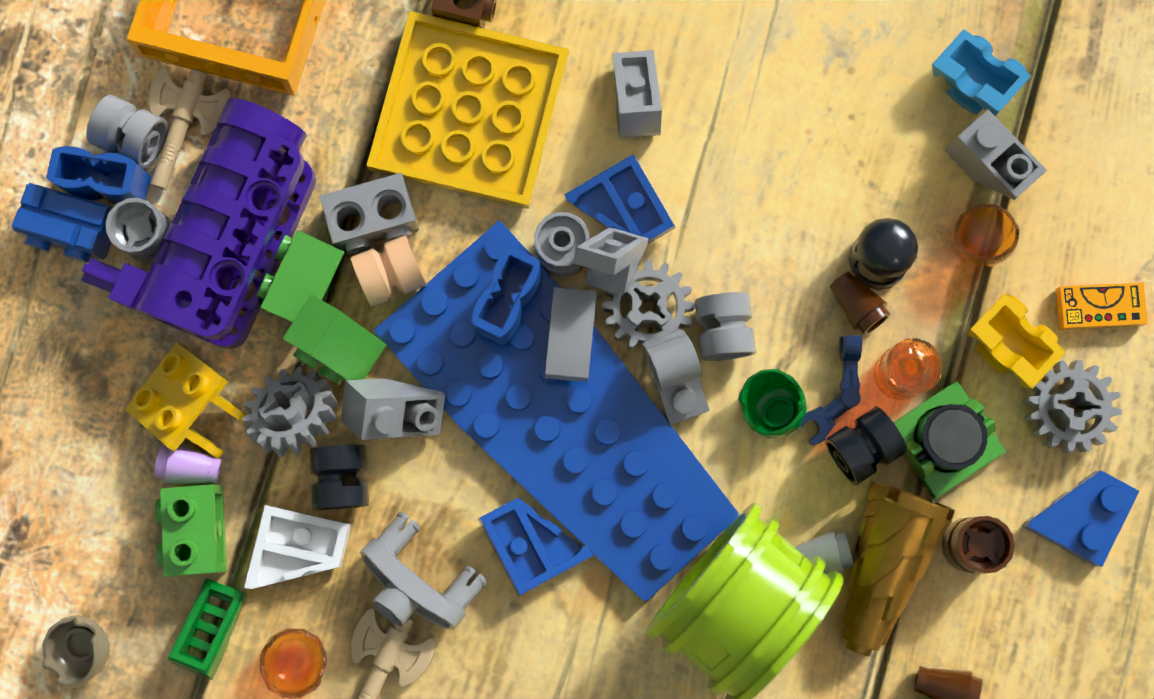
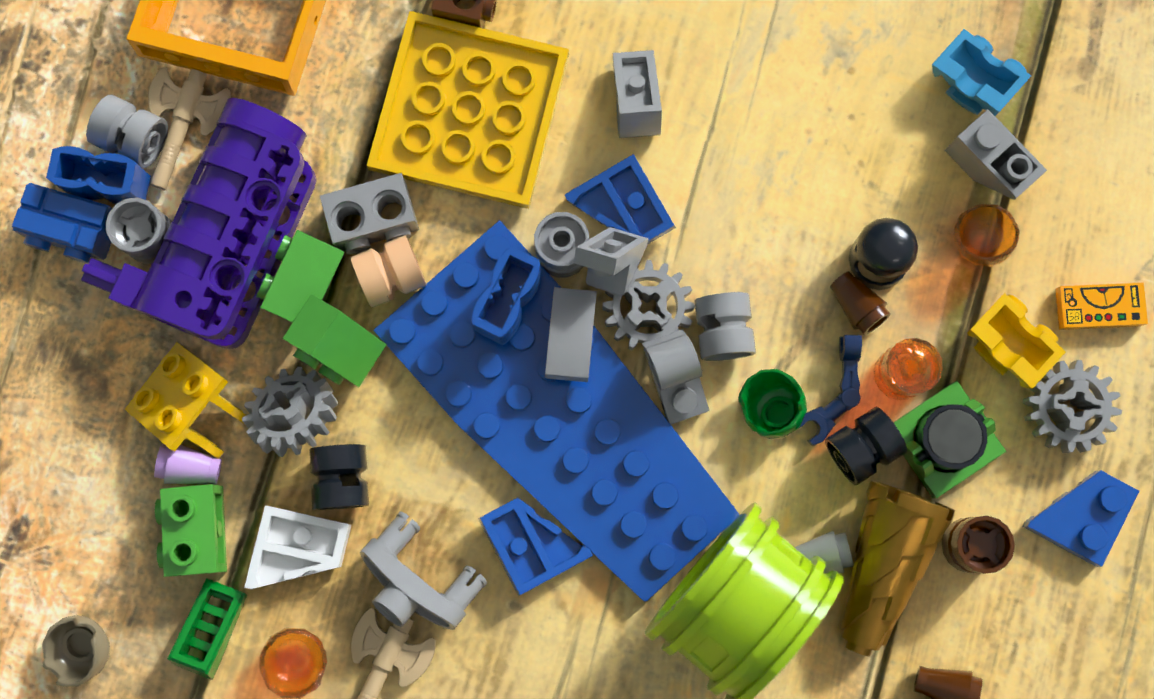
(391, 409): light grey slope -> none

